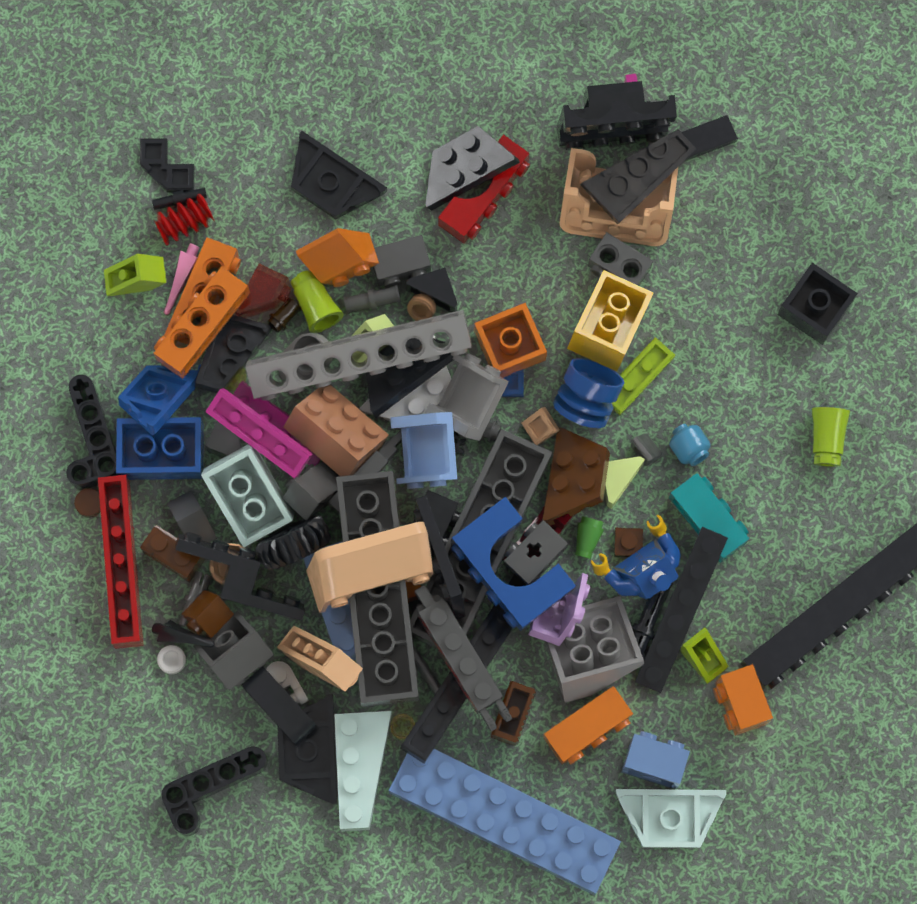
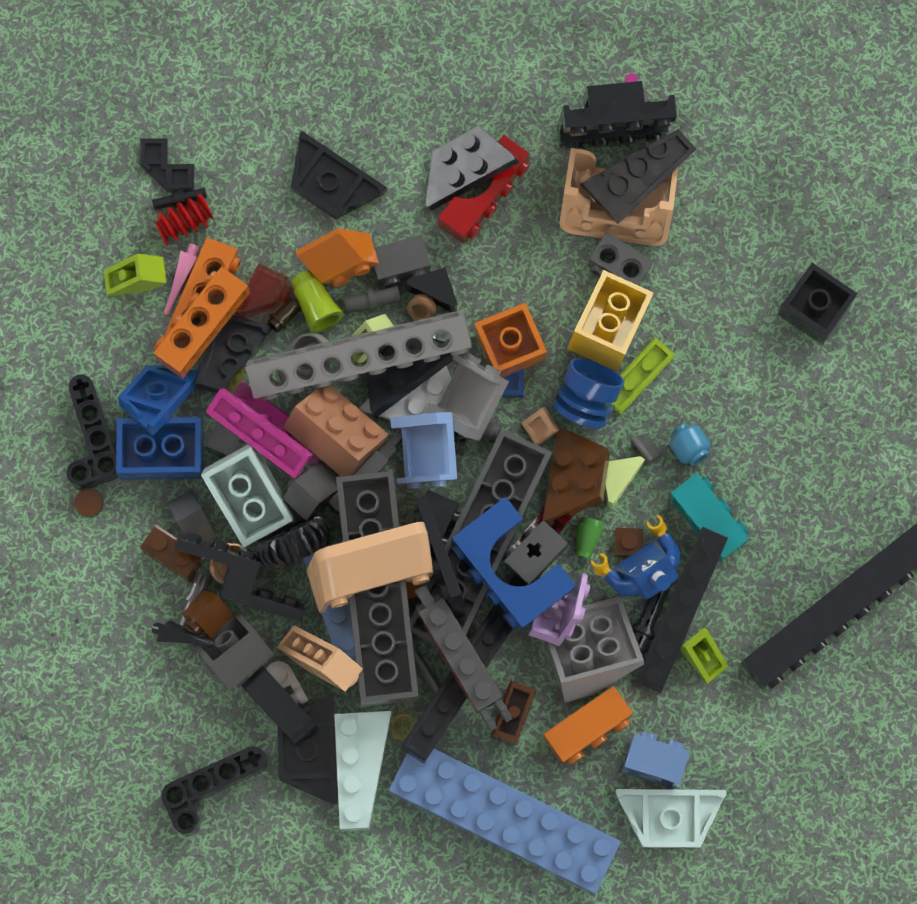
(120, 562): red brick -> none
(171, 659): white tile -> none
(711, 136): black tile -> none
(742, 700): orange brick -> none
(829, 435): lime plant -> none

